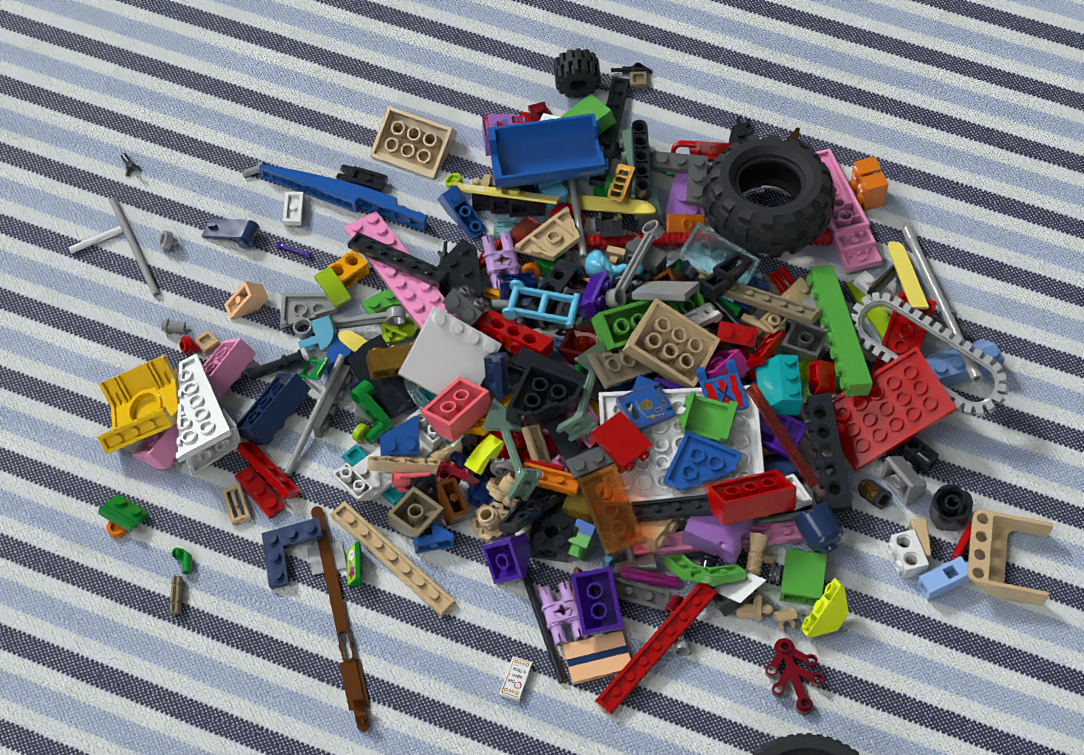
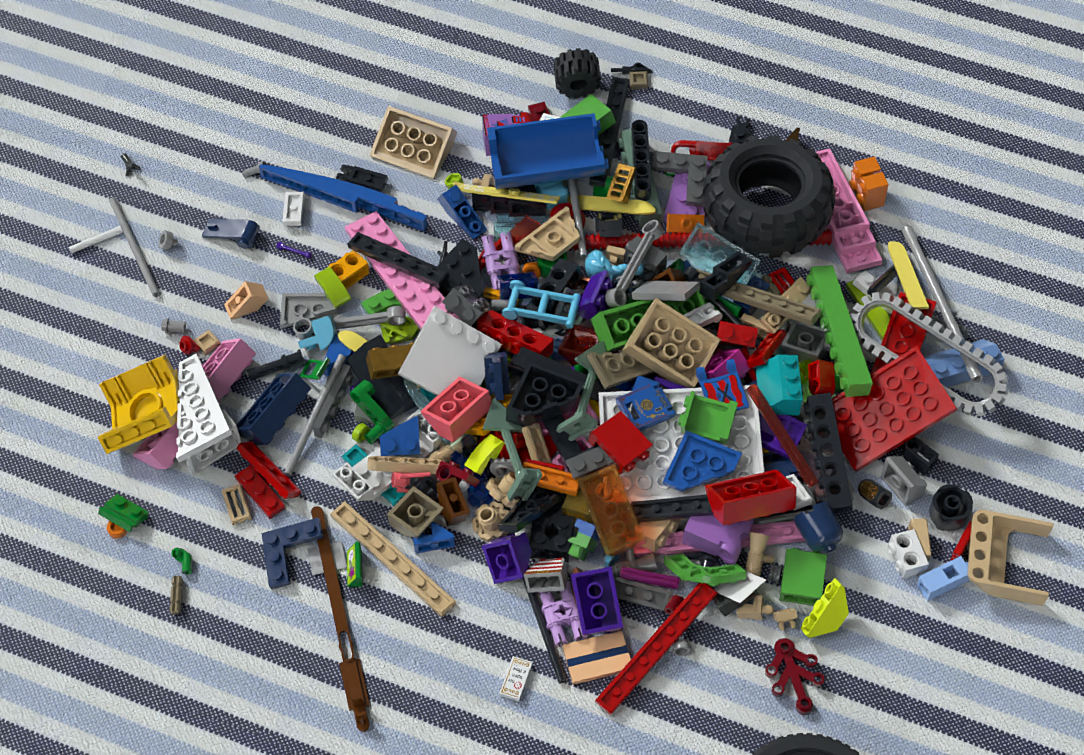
(547, 575): none -> light grey torso

